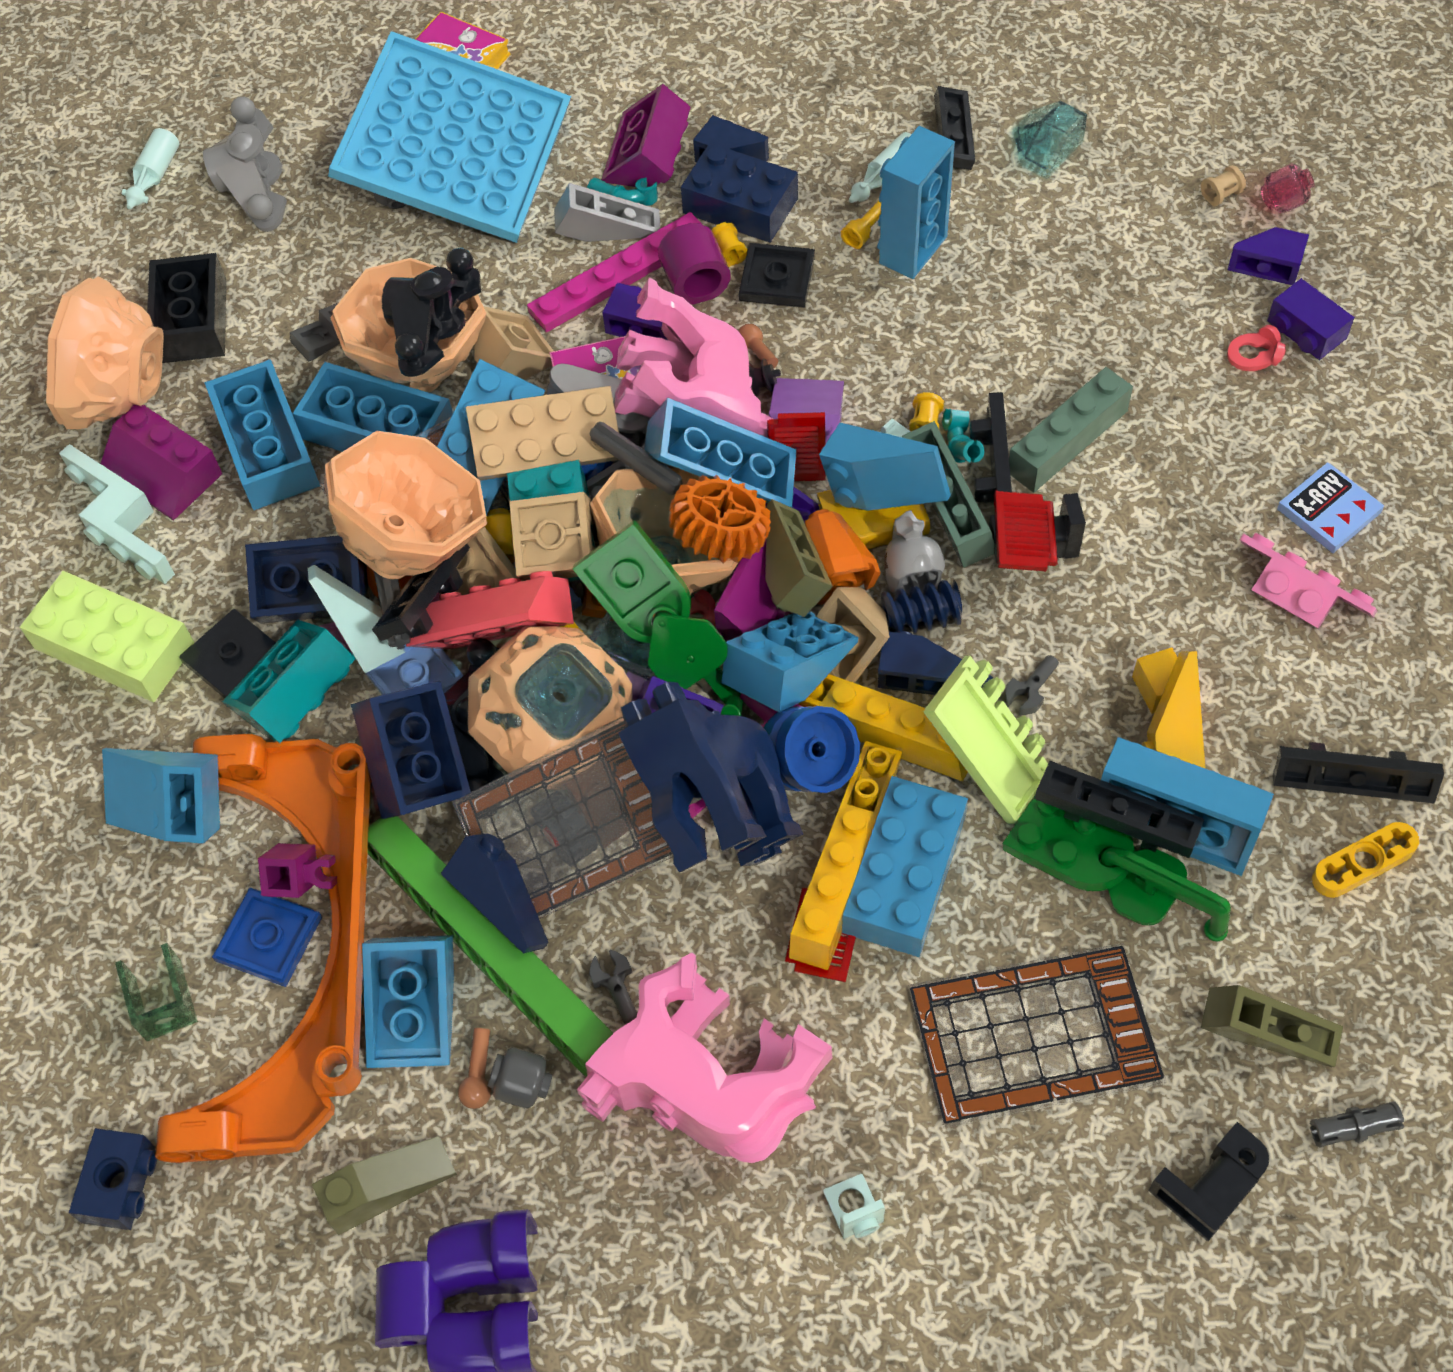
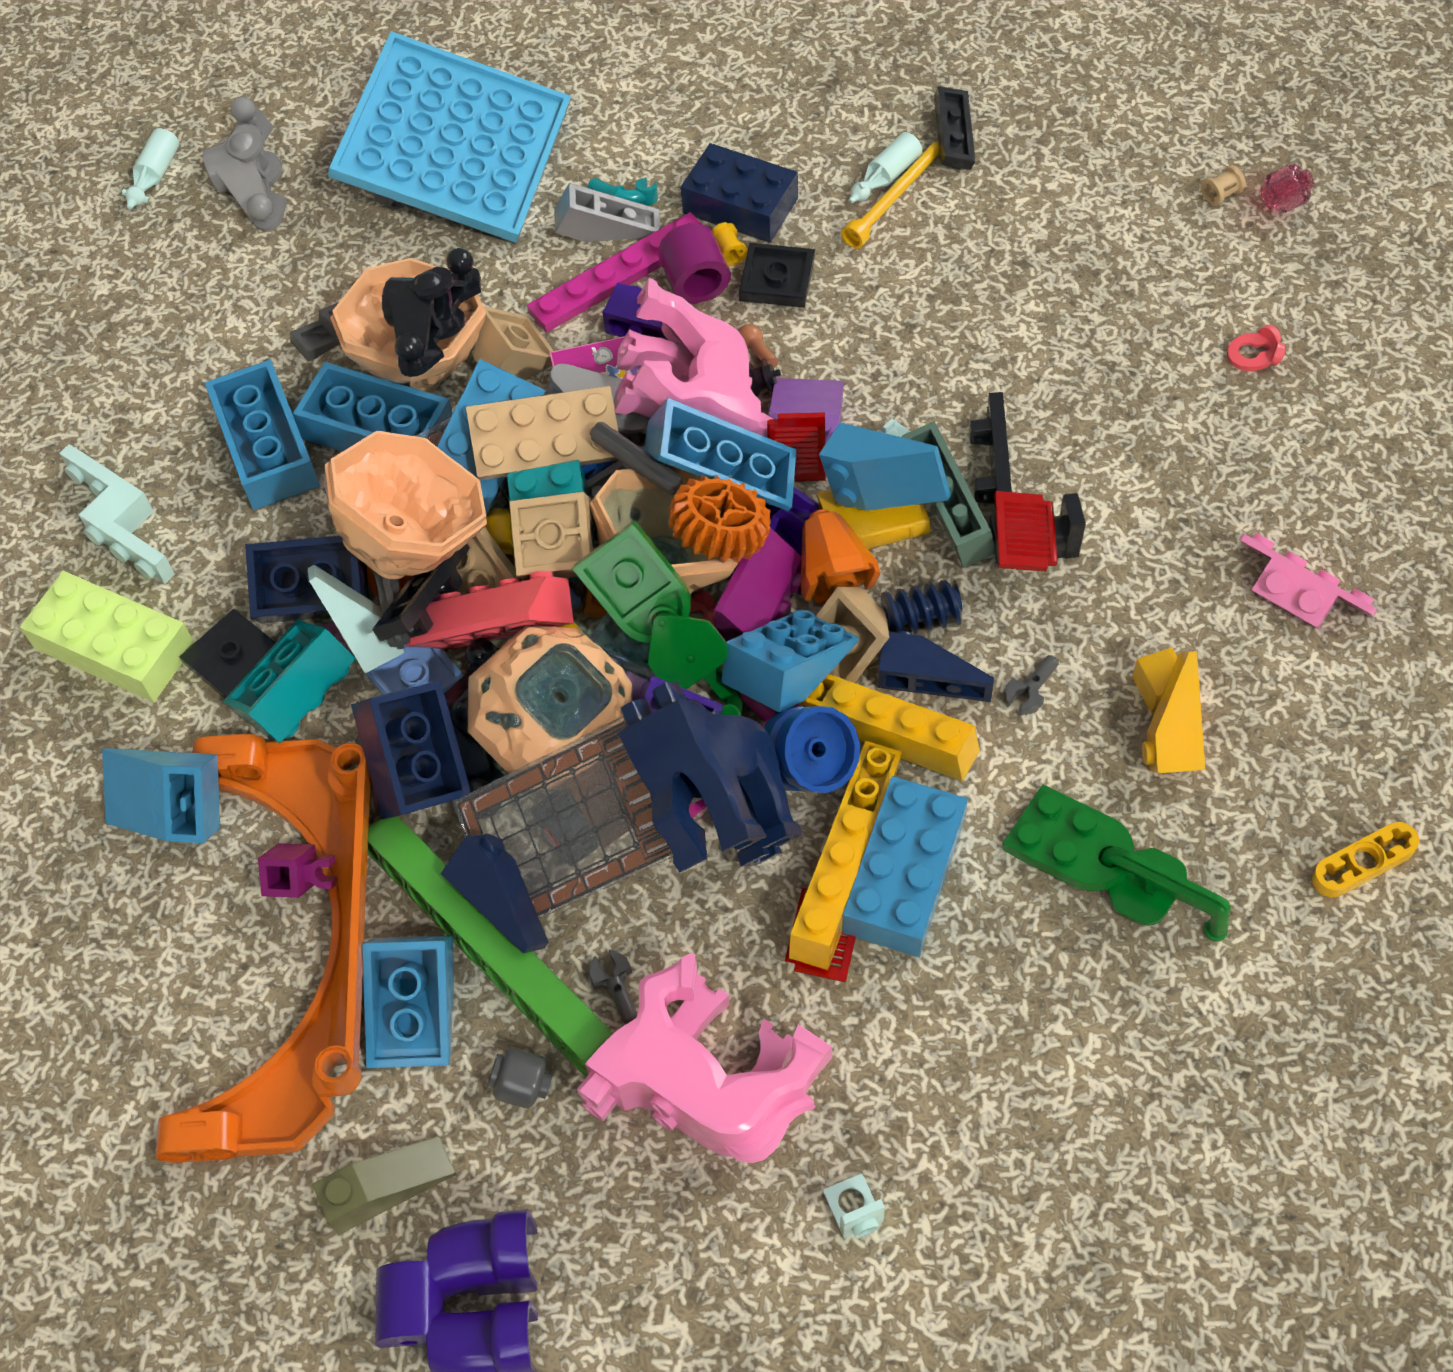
(100, 355): light nougat rock -> none
(107, 1156): dark blue brick -> none
(159, 460): magenta slope -> none
(181, 1009): clear green piece -> none
(189, 306): black brick -> none
(267, 937): blue tile -> none
(465, 40): piece -> none
(474, 1090): nougat bar -> none
(647, 139): magenta slope -> none
(731, 136): dark blue slope -> none
(792, 562): olive slope -> none
(911, 556): light grey piece -> none
(915, 201): dark azure brick -> none
(927, 410): yellow bush -> none
(960, 445): teal piece -> none
(989, 737): yellowish green hinge -> none
(1035, 1035): piece -> none
(1049, 137): clear light blue slope -> none
(1069, 429): sand green brick -> none
(1119, 809): black hinge -> none
(1220, 1186): black piece -> none
(1230, 808): dark azure slope -> none
(1270, 255): dark purple slope -> none
(1271, 1024): olive slope -> none
(1310, 319): dark purple brick -> none
(1330, 507): light blue tile -> none
(1357, 1124): dark grey pin -> none
(1358, 774): black hinge -> none

